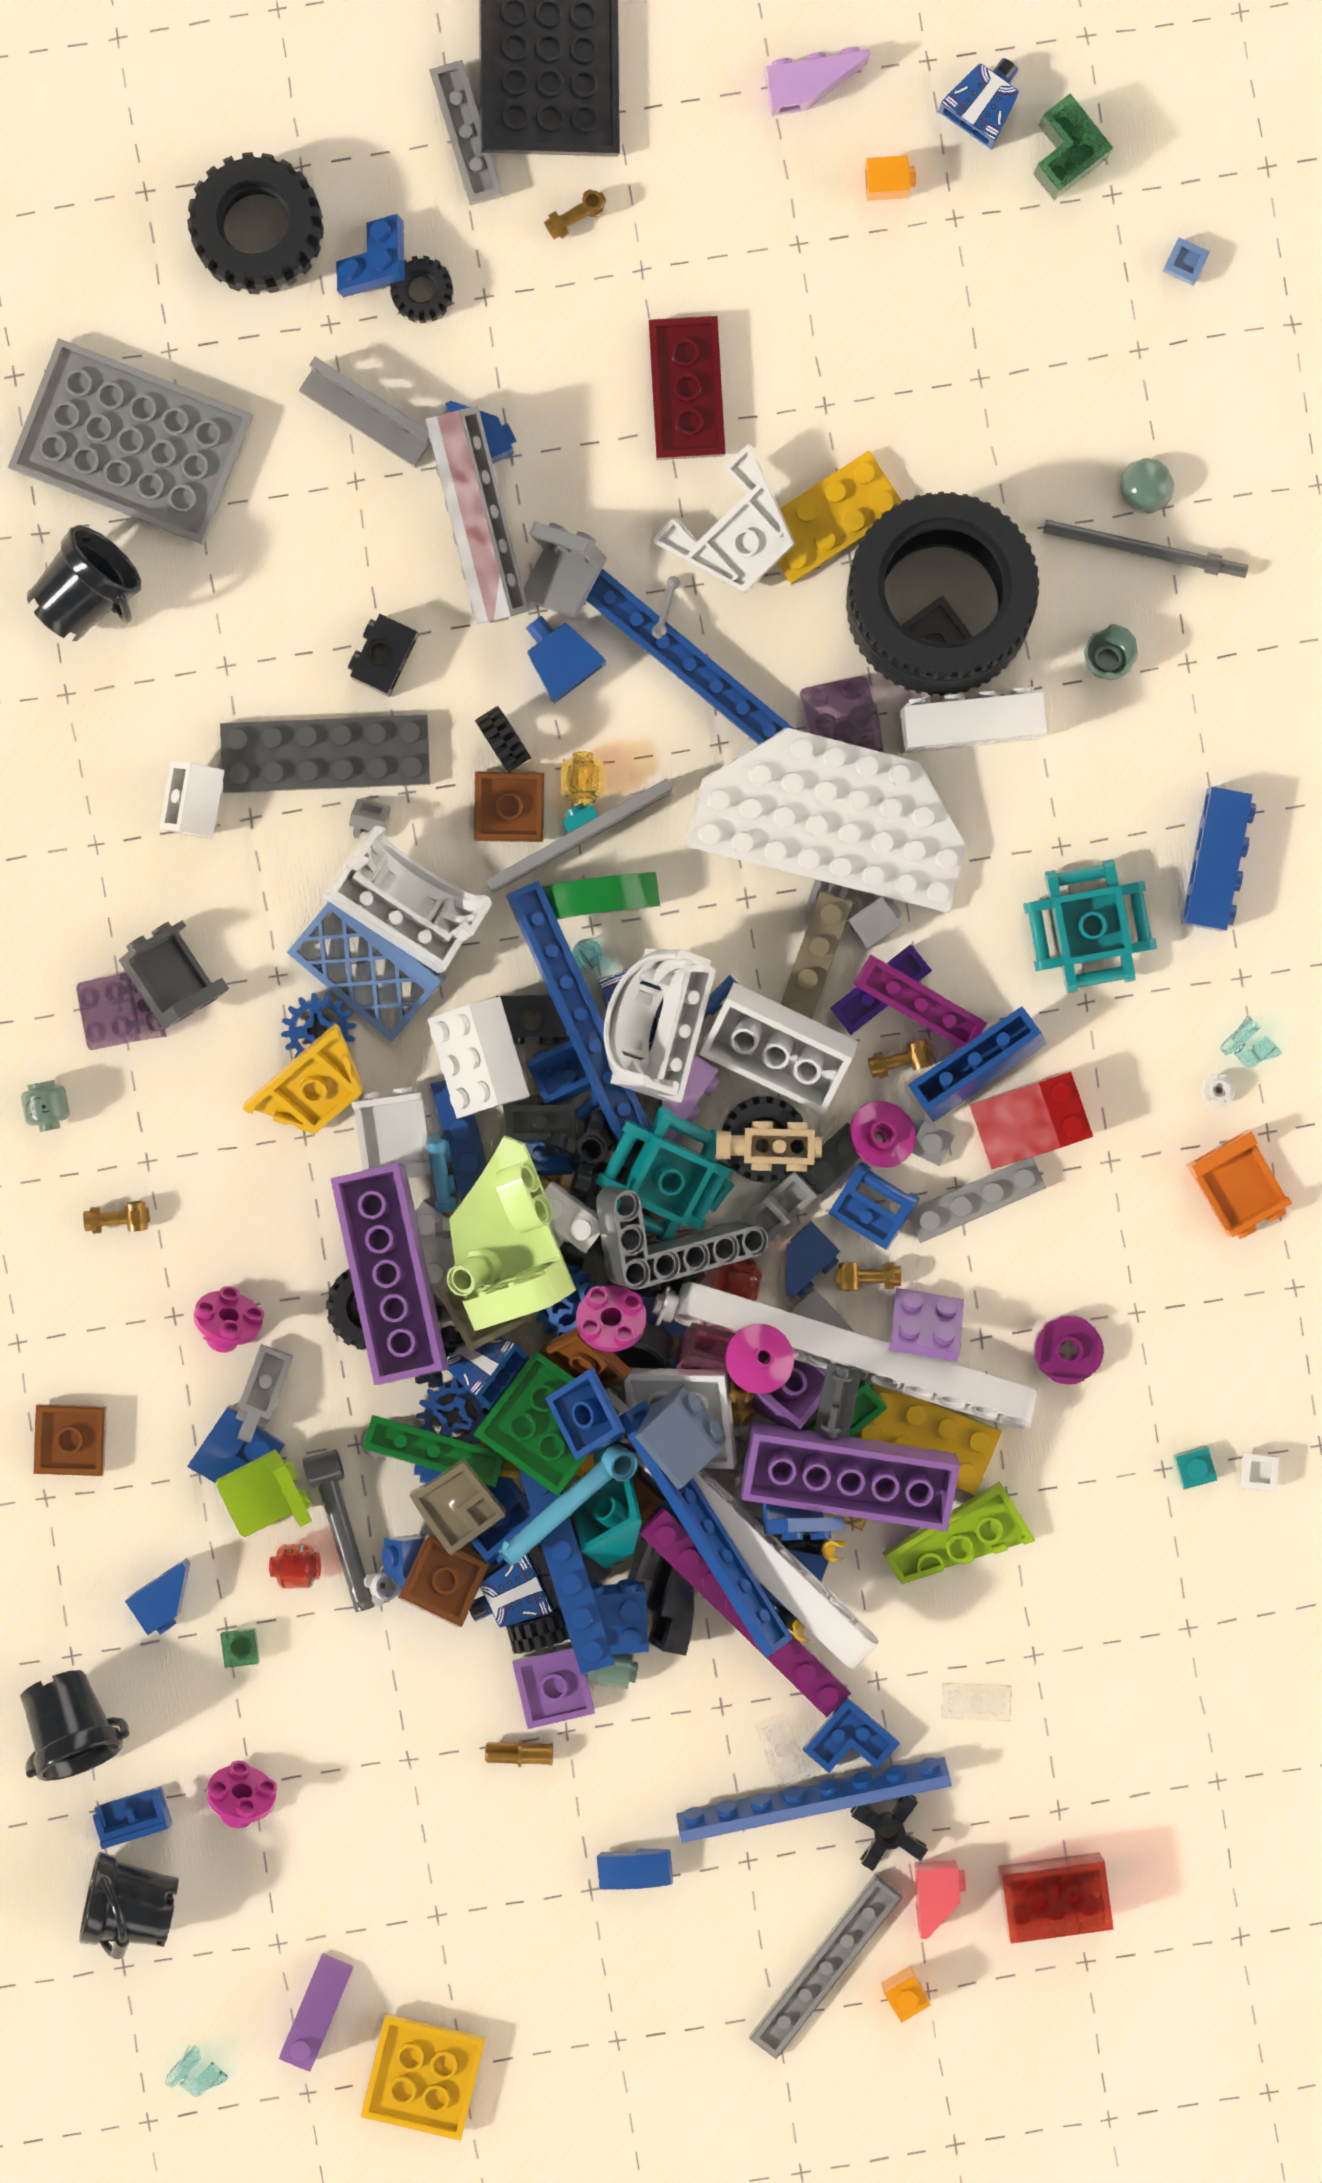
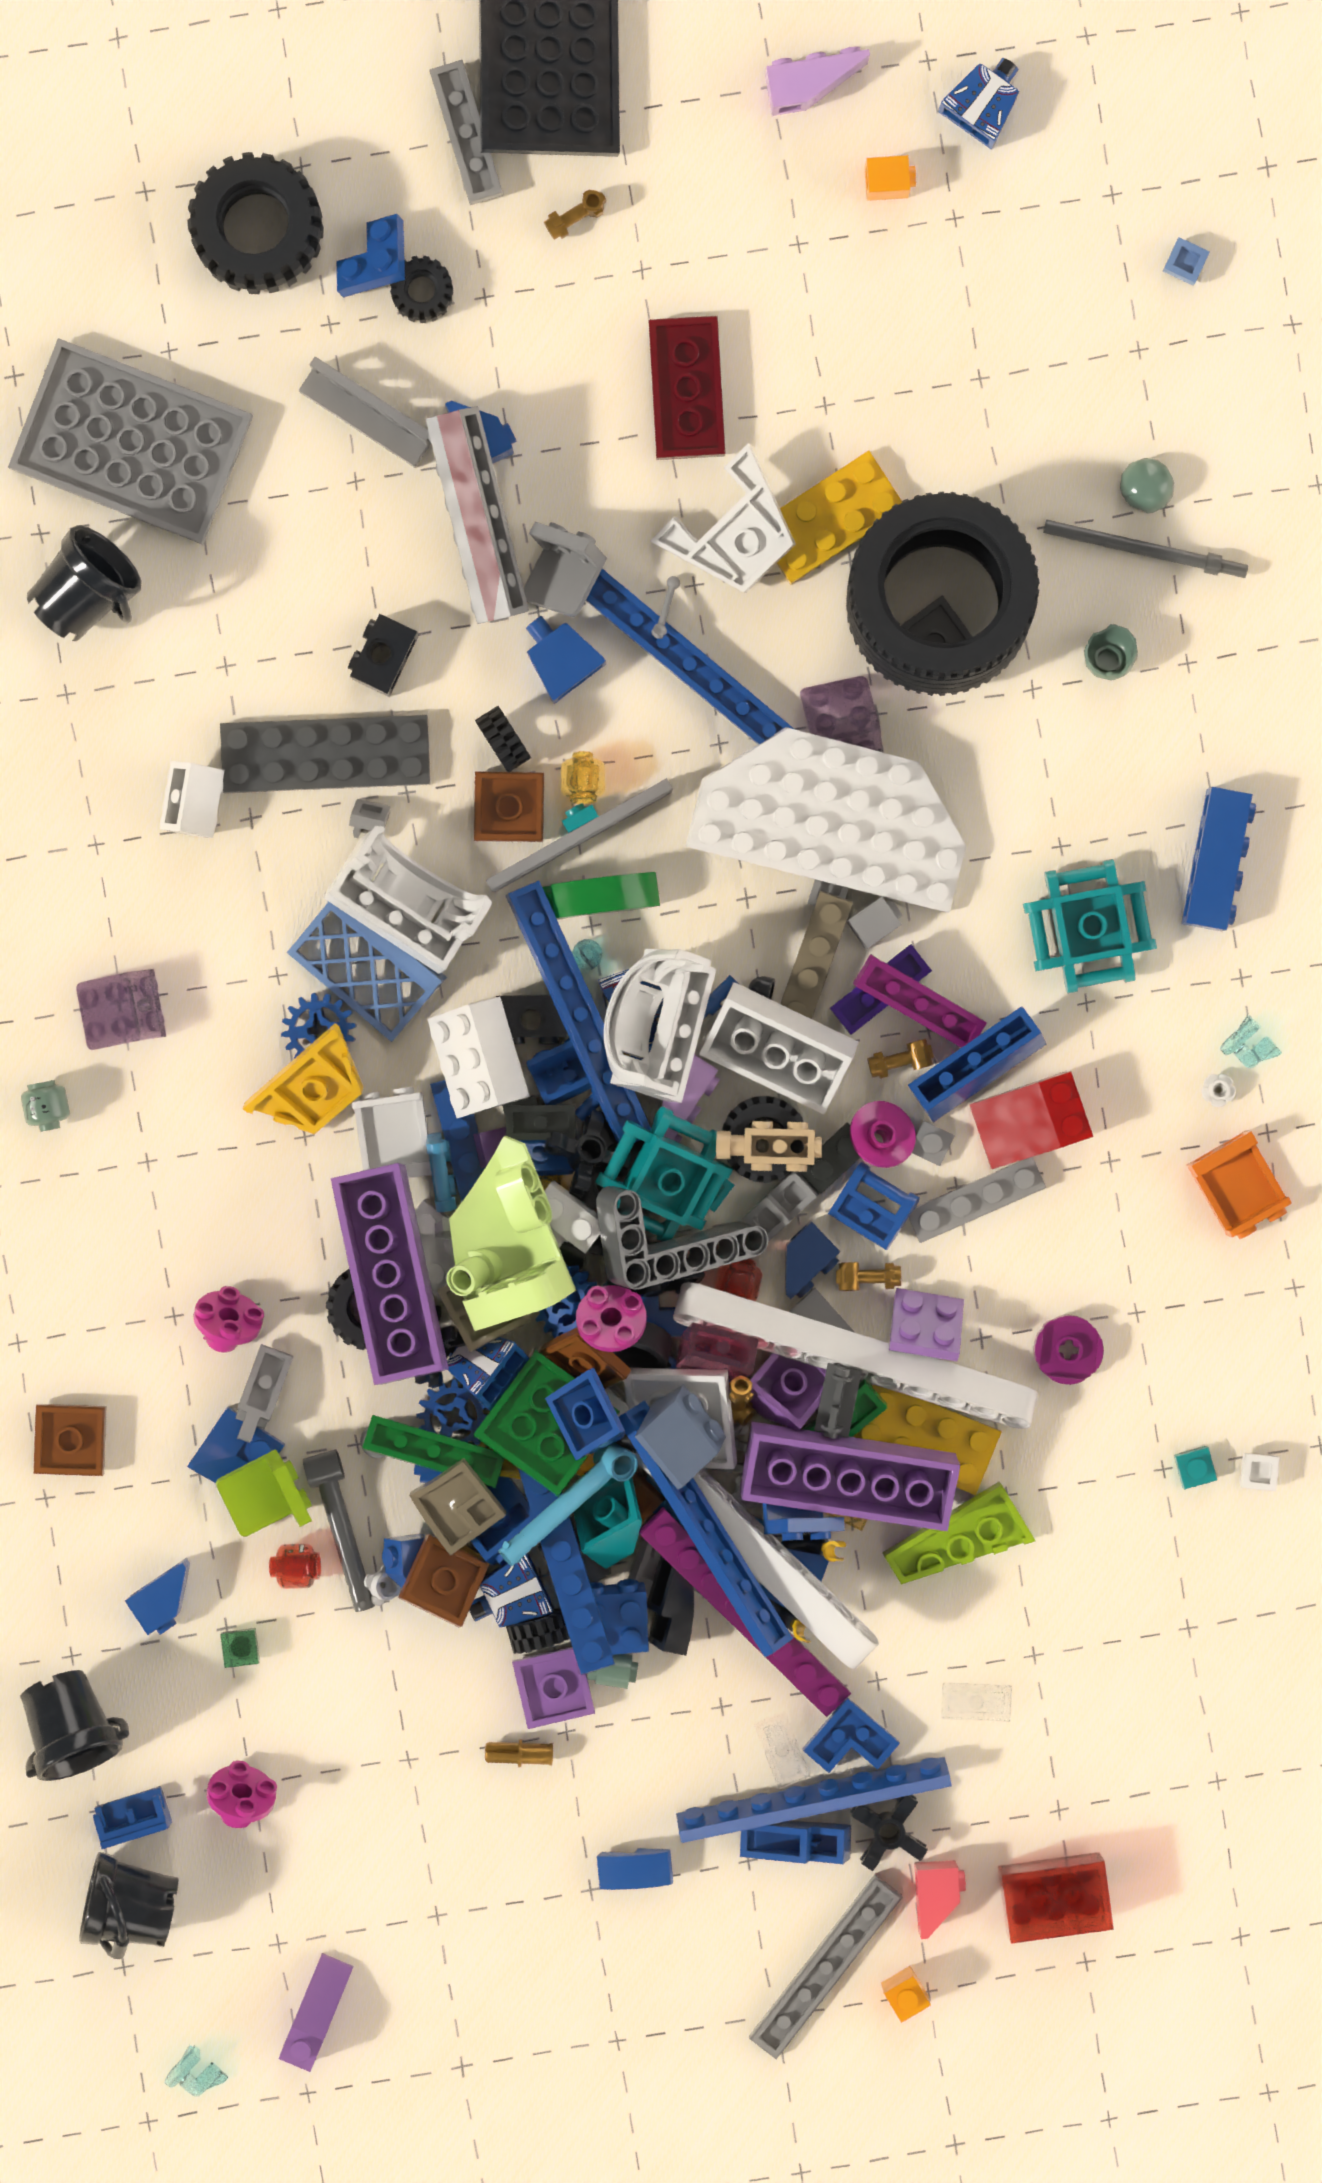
(135, 1216): pearl gold bar -> none
(169, 975): dark grey panel -> none
(423, 2076): yellow plate -> none
(487, 1143): none -> medium lavender tile
(665, 1306): white plate -> none
(743, 1360): dark pink dish -> none
(763, 986): none -> black hinge
(798, 1842): none -> blue slope
(972, 722): white brick -> none
(1078, 145): clear green brick -> none

